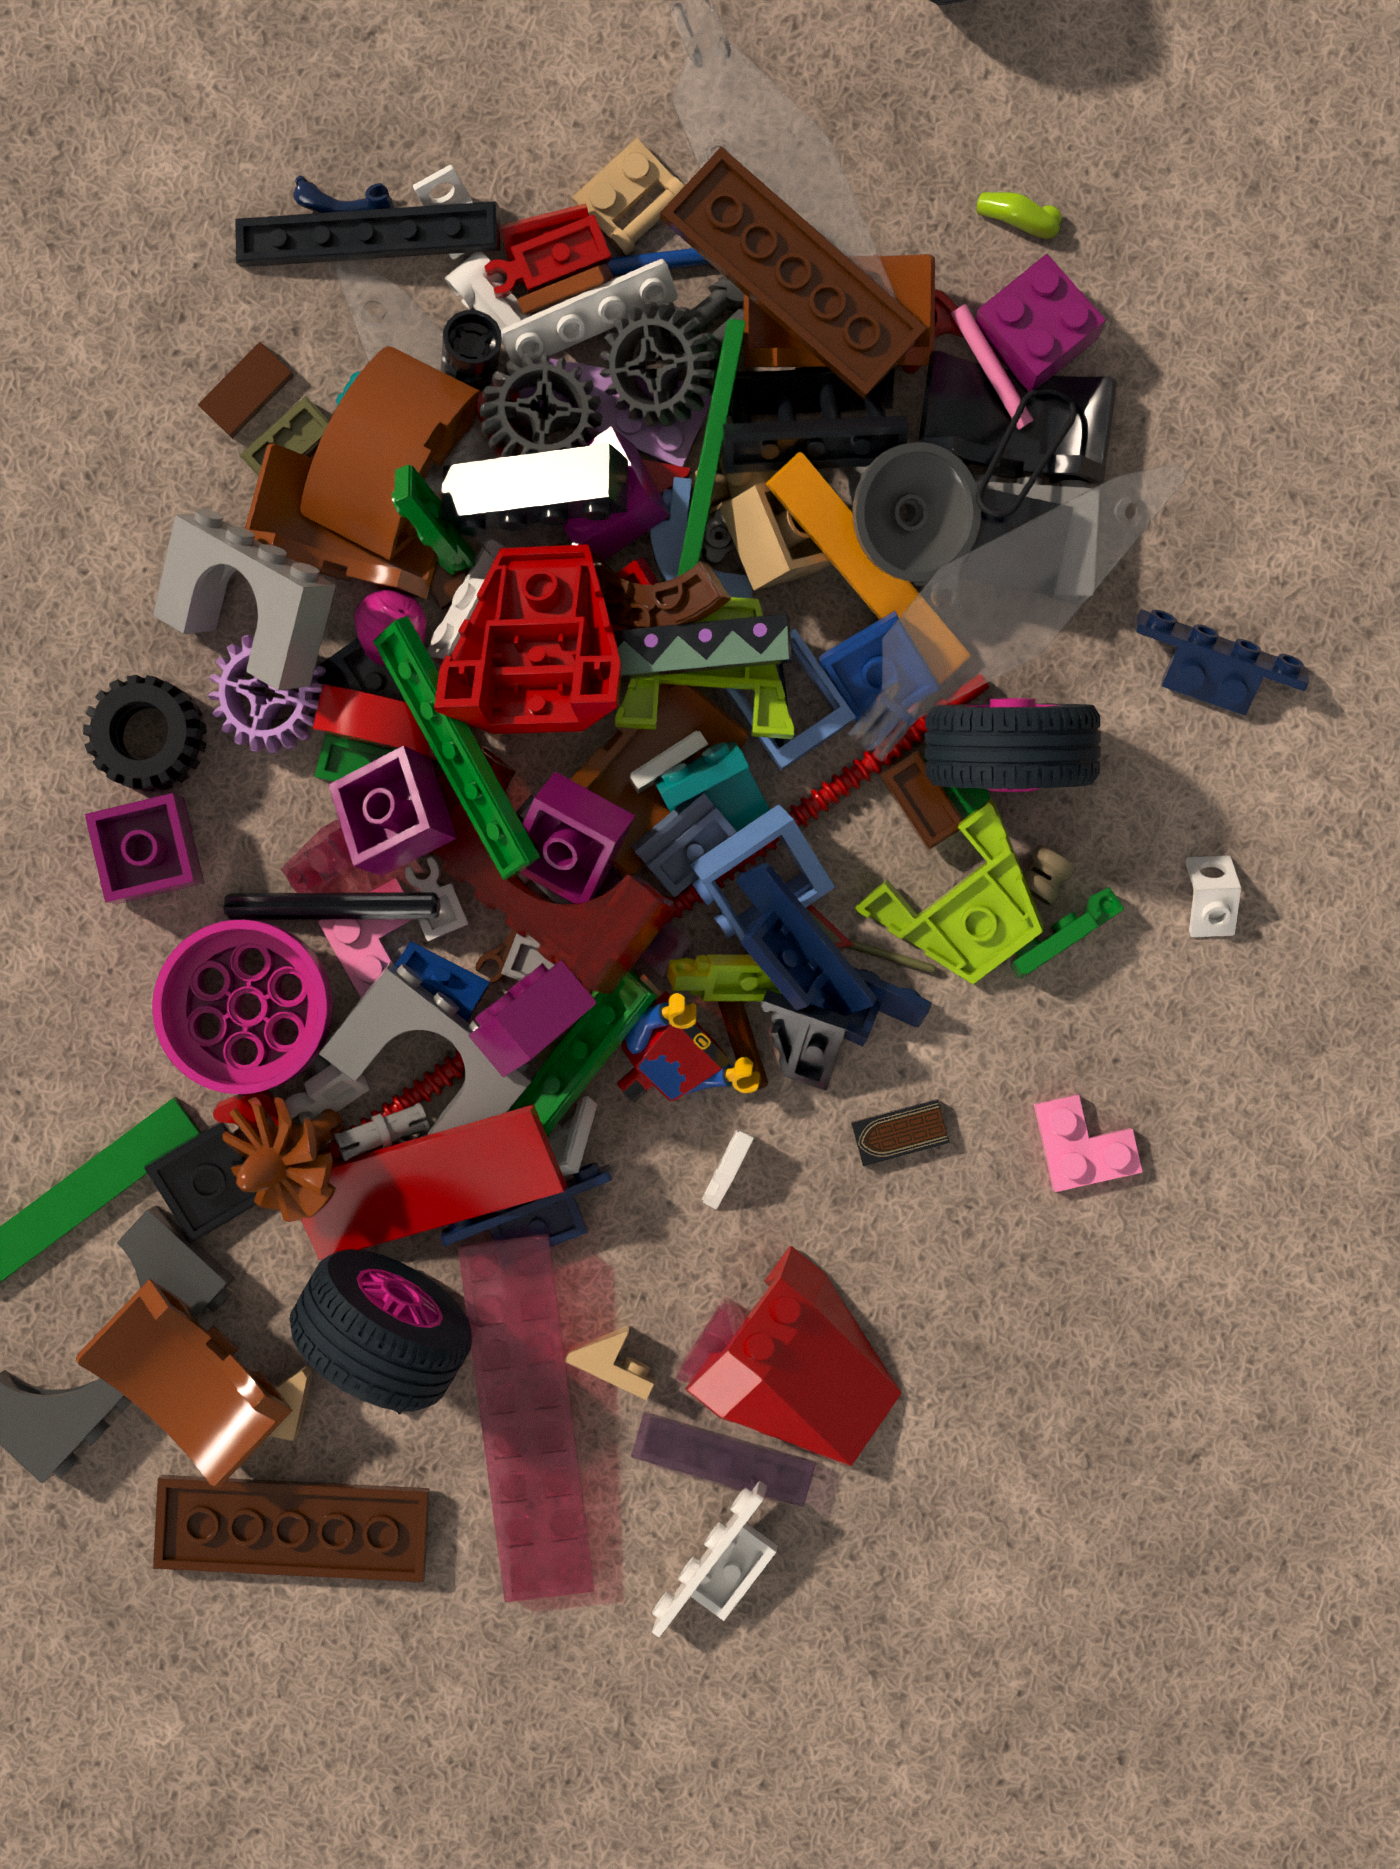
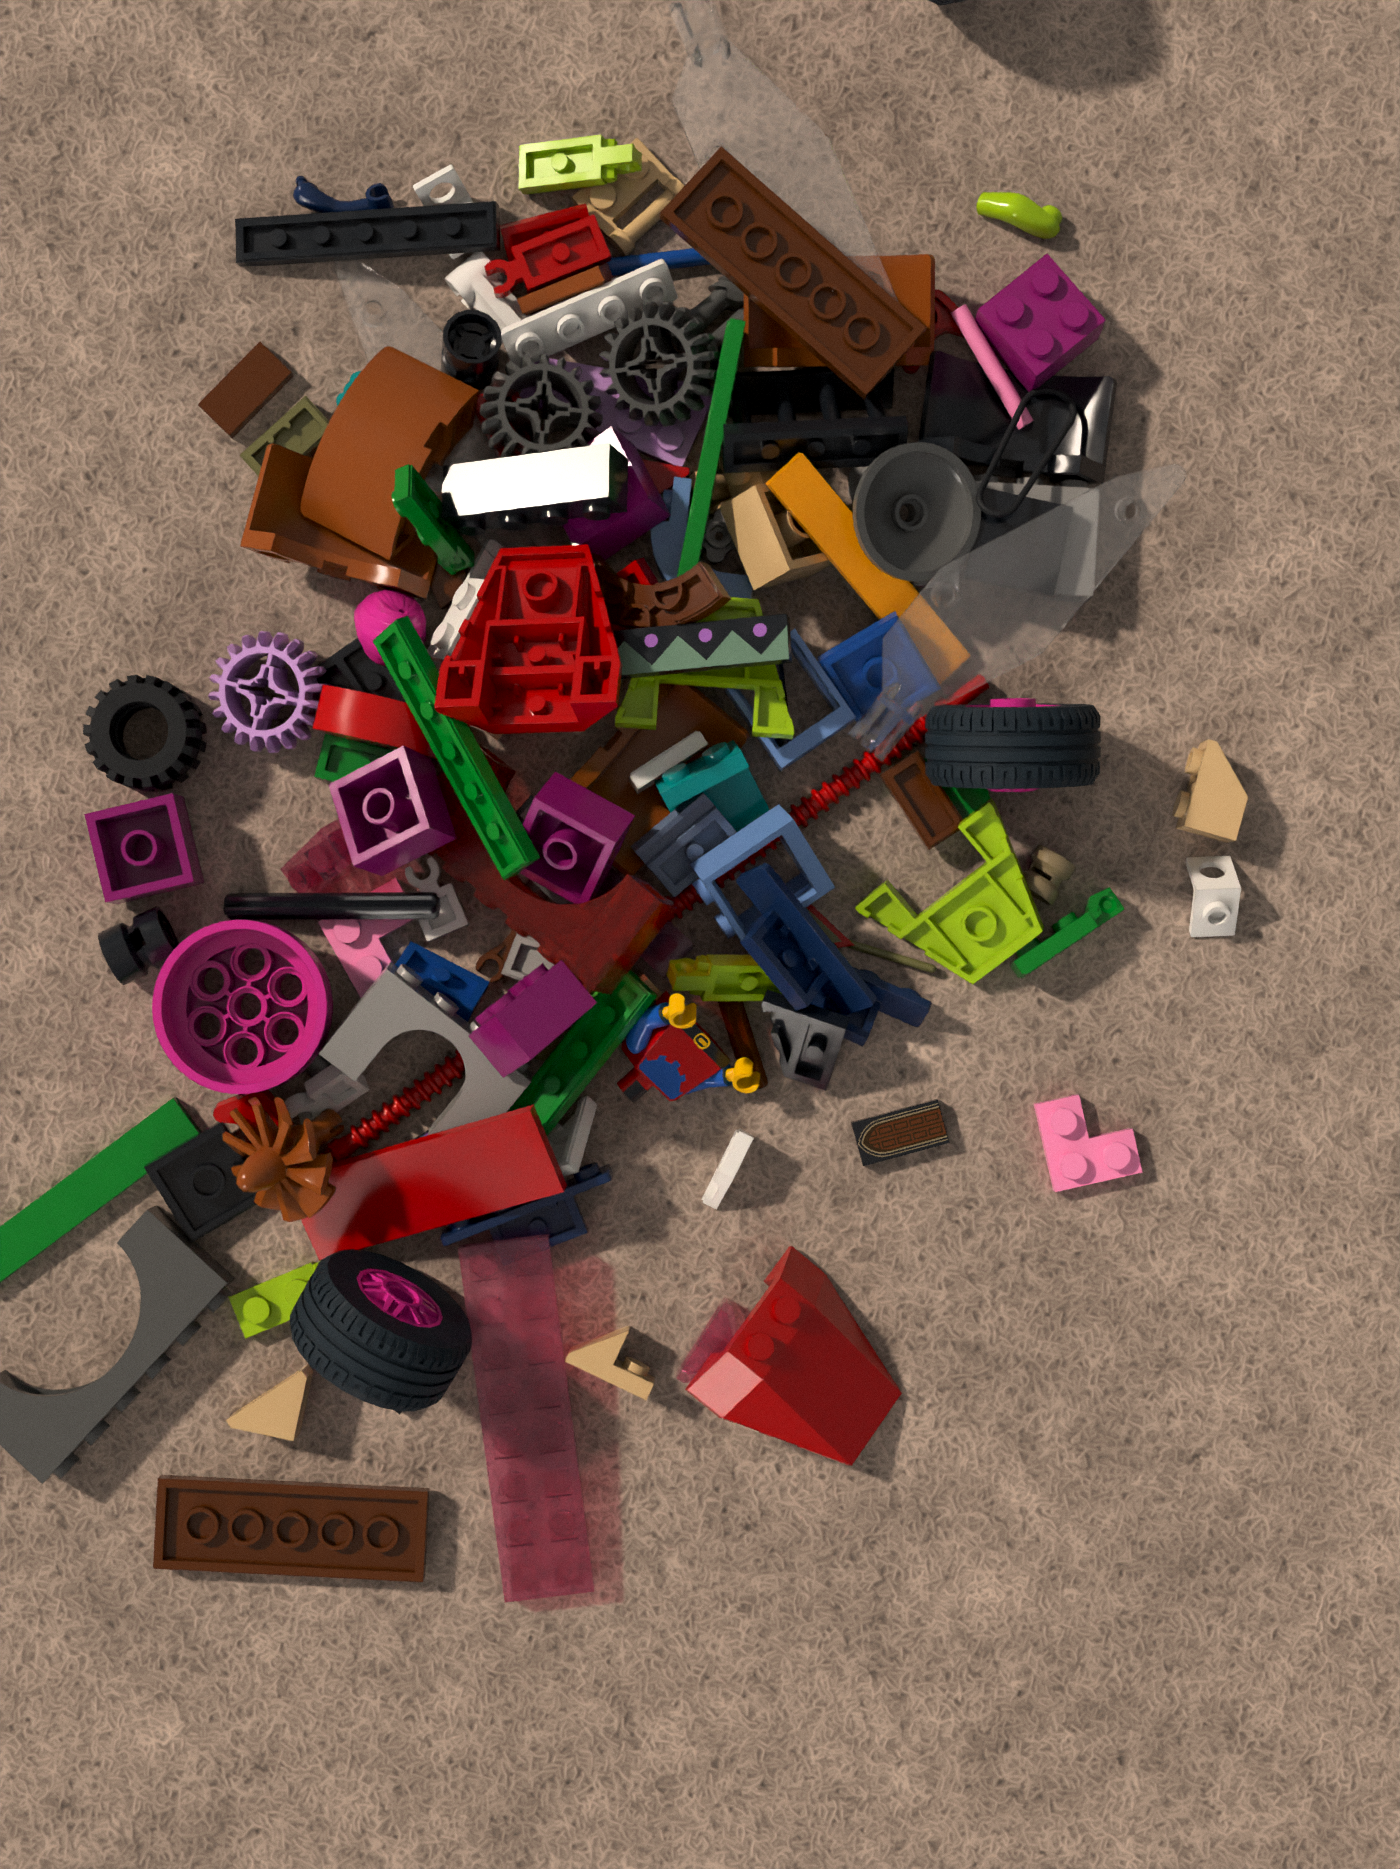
(124, 949): none -> black wheel
(186, 1381): dark orange panel -> none
(270, 1301): none -> lime hinge
(288, 594): light grey arch -> none
(381, 1131): light grey pin -> none
(574, 163): none -> lime hinge
(722, 1458): plate -> none
(726, 1569): white bracket -> none
(1214, 795): none -> tan slope
(1216, 667): dark blue bracket -> none

